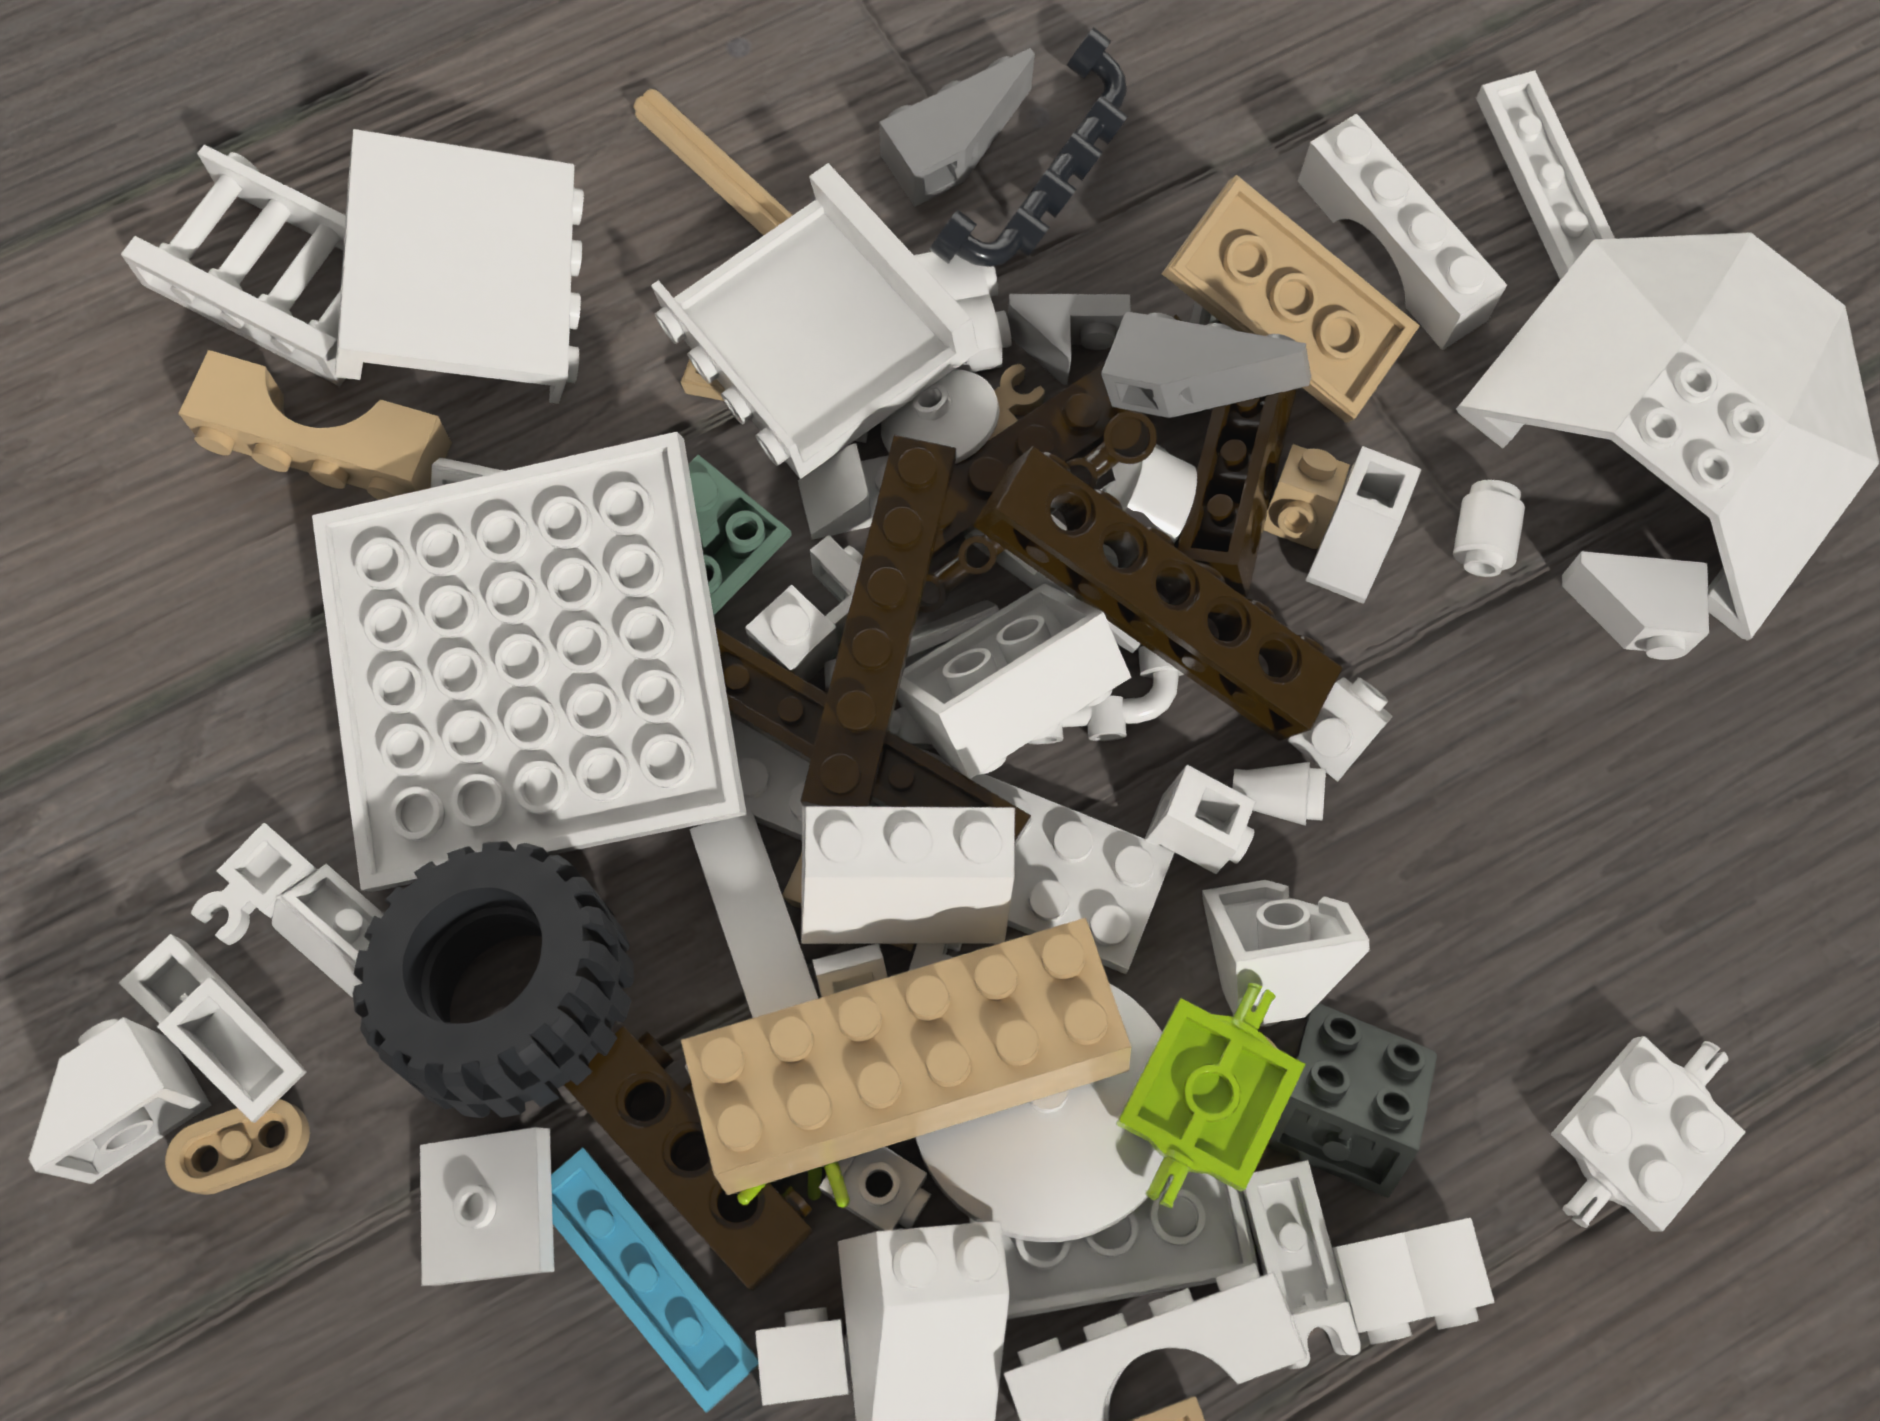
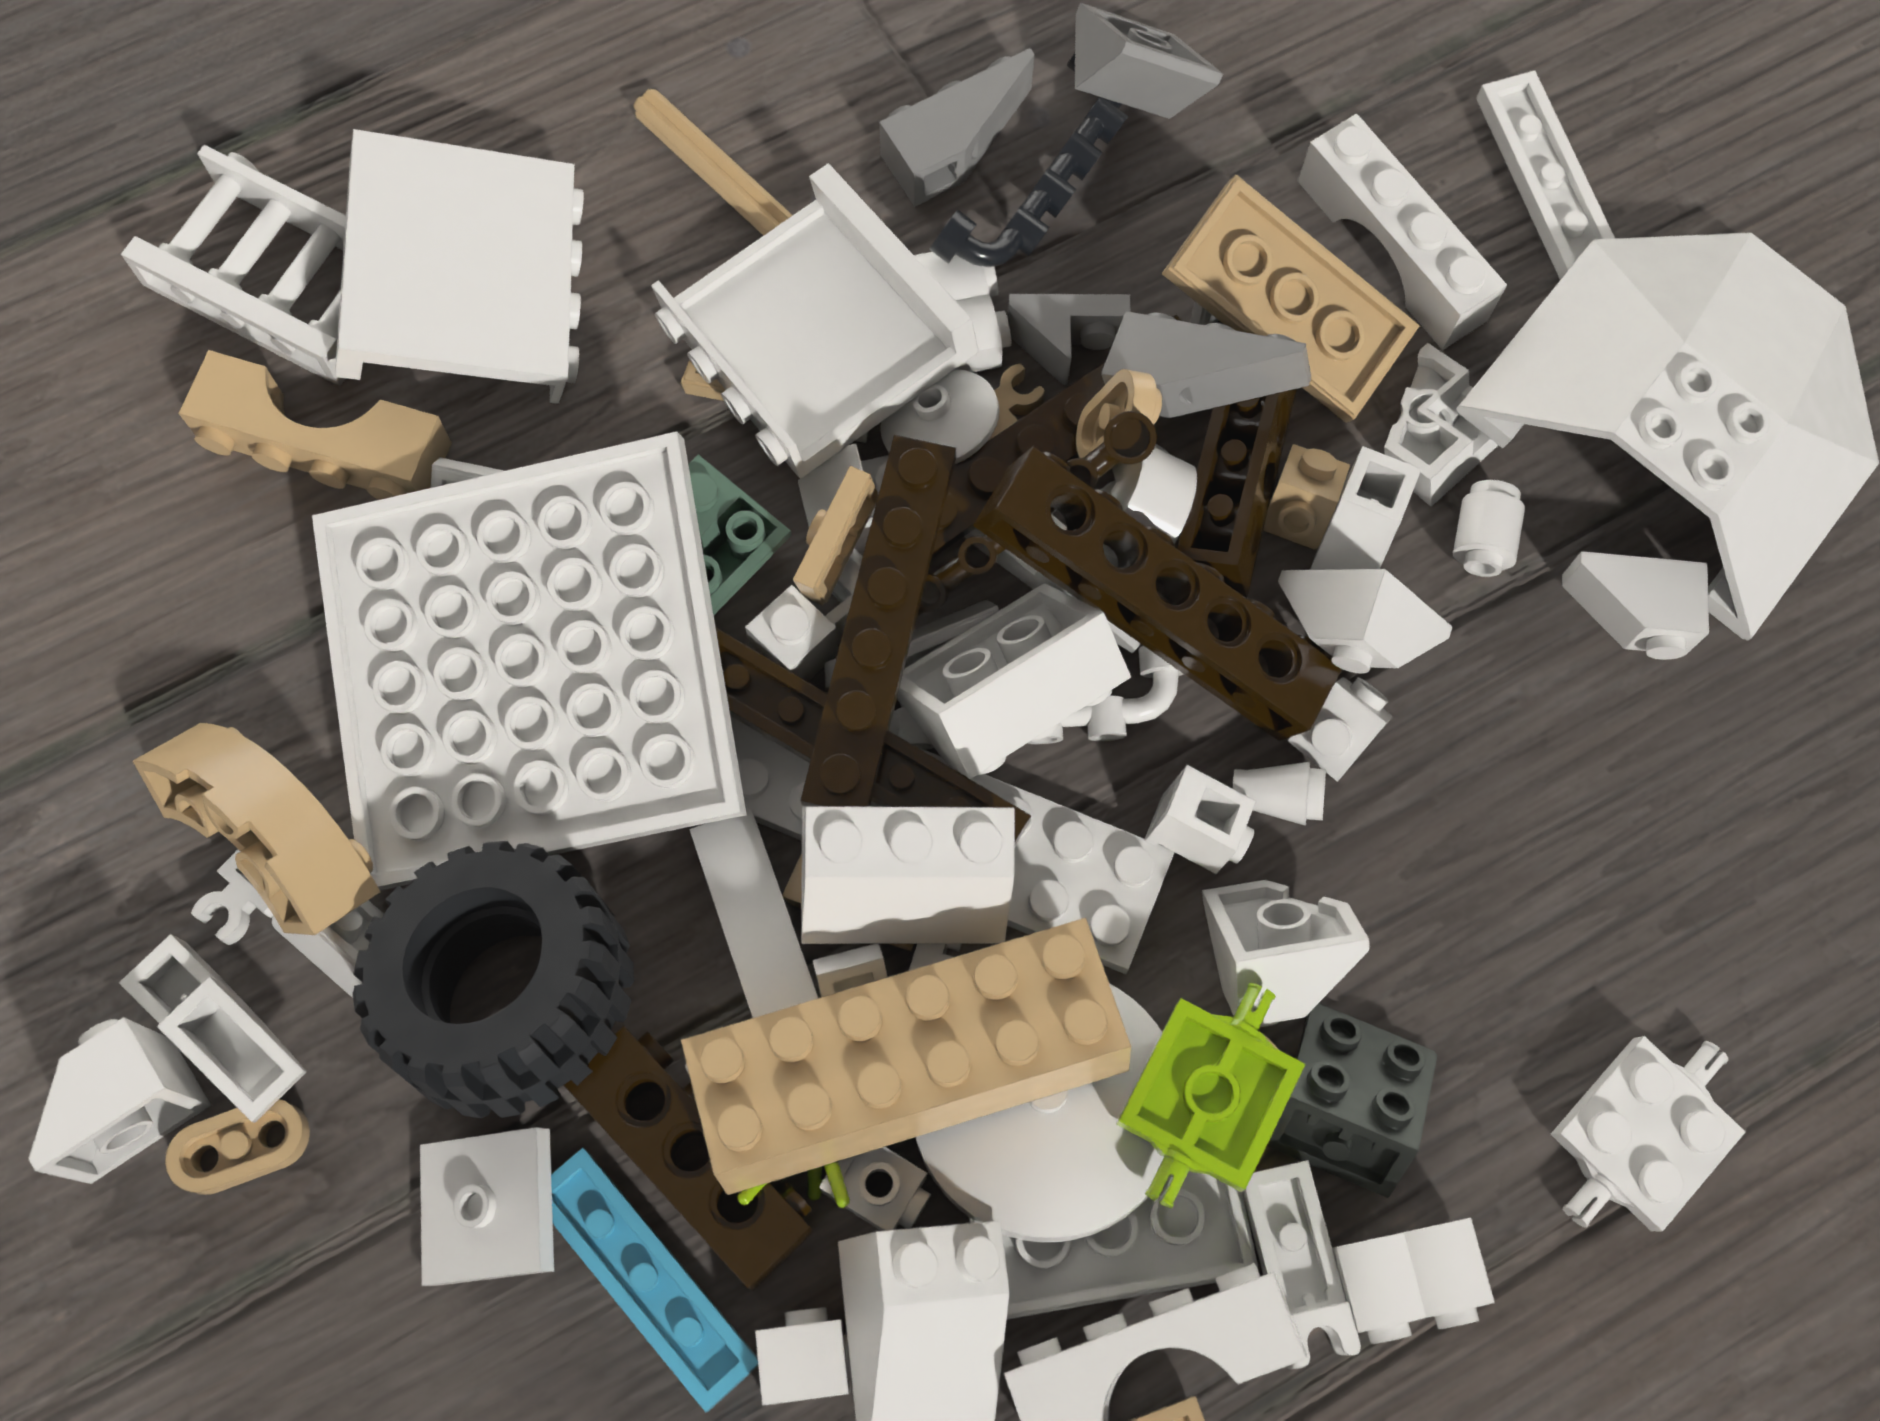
(283, 833): none -> tan brick
(835, 535): none -> tan plate
(1123, 392): none -> tan plate
(1138, 64): none -> light grey slope
(1363, 617): none -> white slope
(1432, 431): none -> white slope

